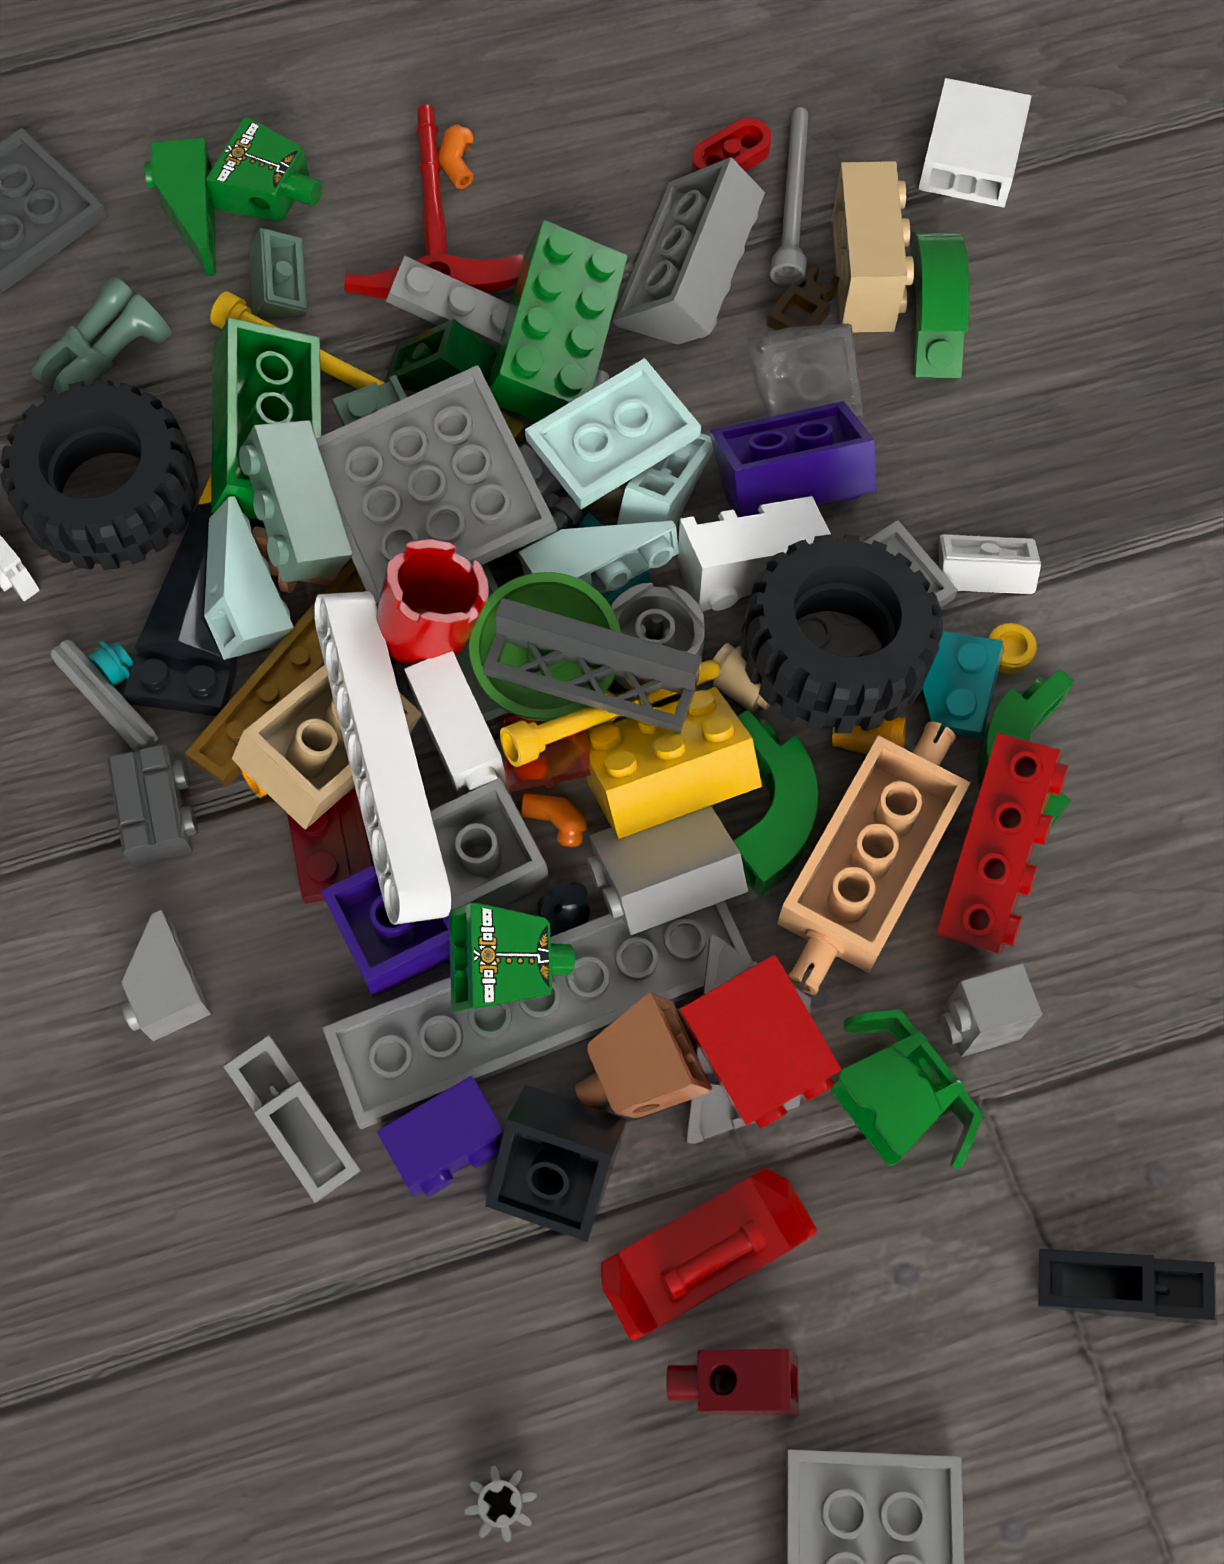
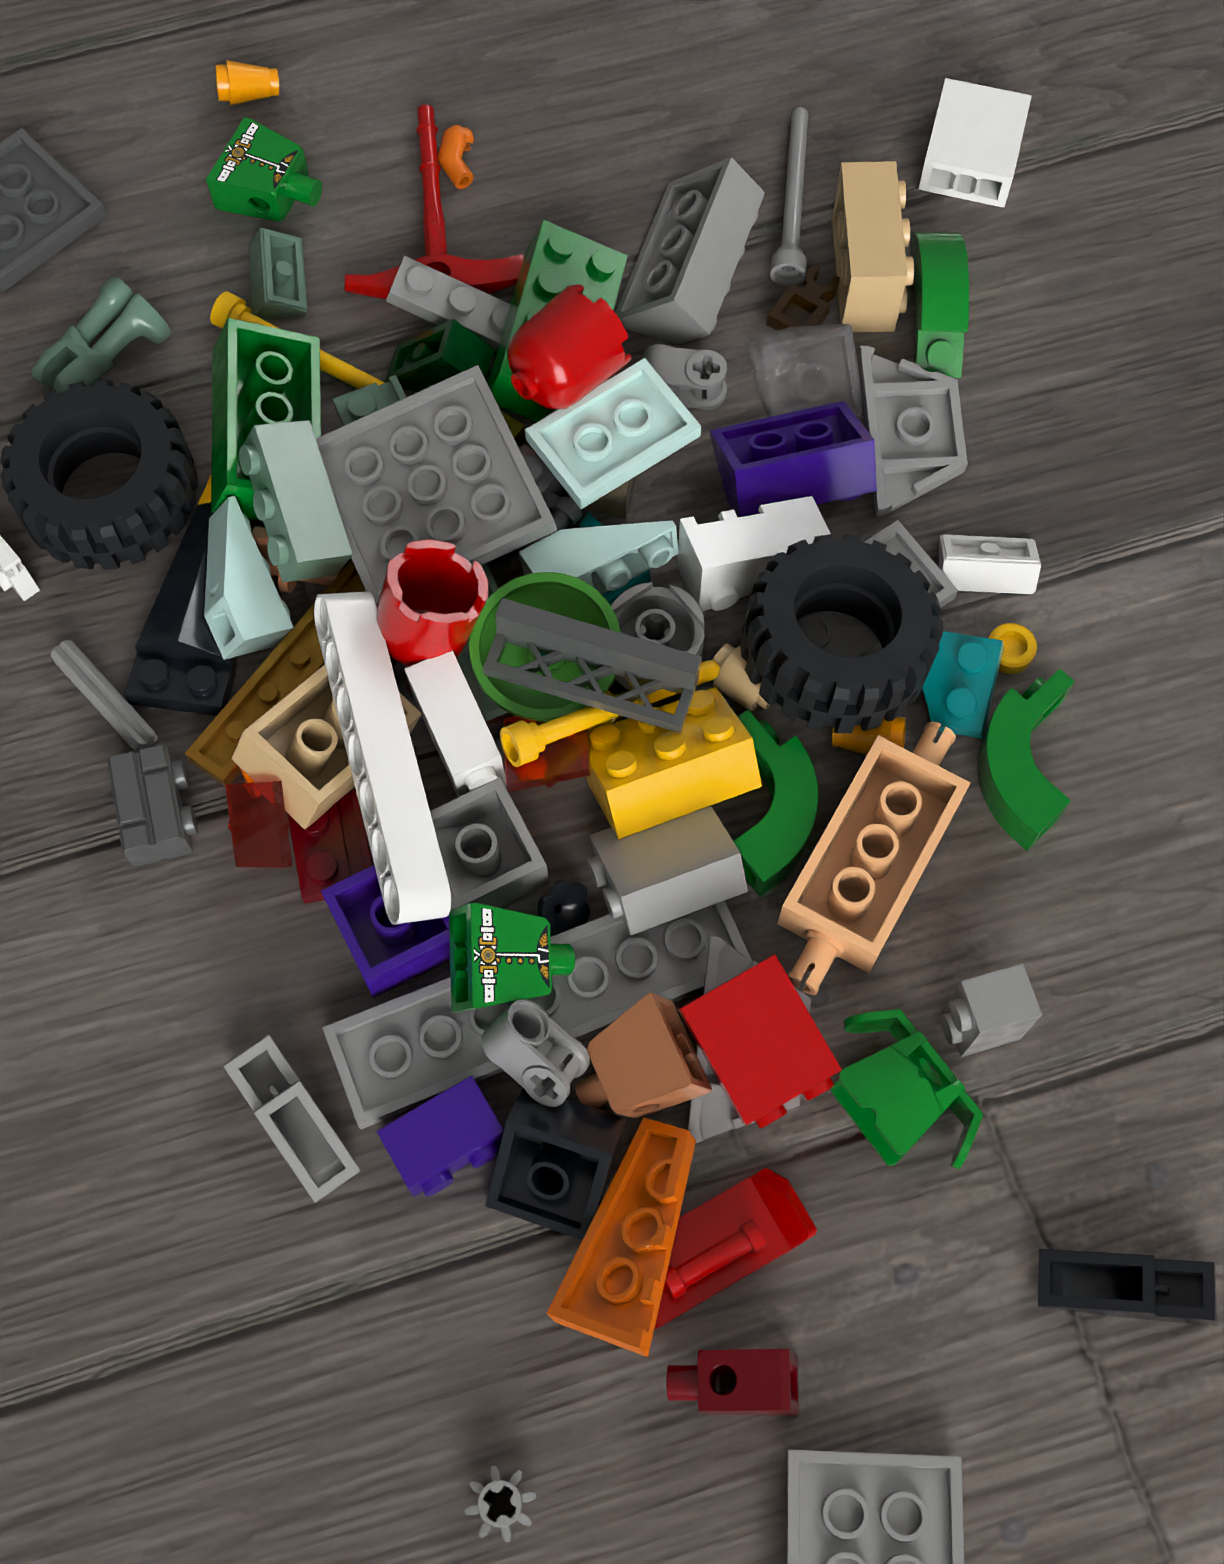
(112, 662): teal plate -> none
(161, 983): light grey slope -> none
(179, 177): green slope -> none
(245, 82): none -> light orange cone
(258, 824): none -> clear red piece
(533, 1048): none -> light grey piece
(560, 813): orange arm -> none
(566, 350): none -> red cylinder
(626, 1252): none -> orange wing
(665, 487): light aqua slope -> none
(687, 375): none -> light grey piece
(732, 143): red plate -> none
(914, 428): none -> light grey wing
(1000, 843): red brick -> none

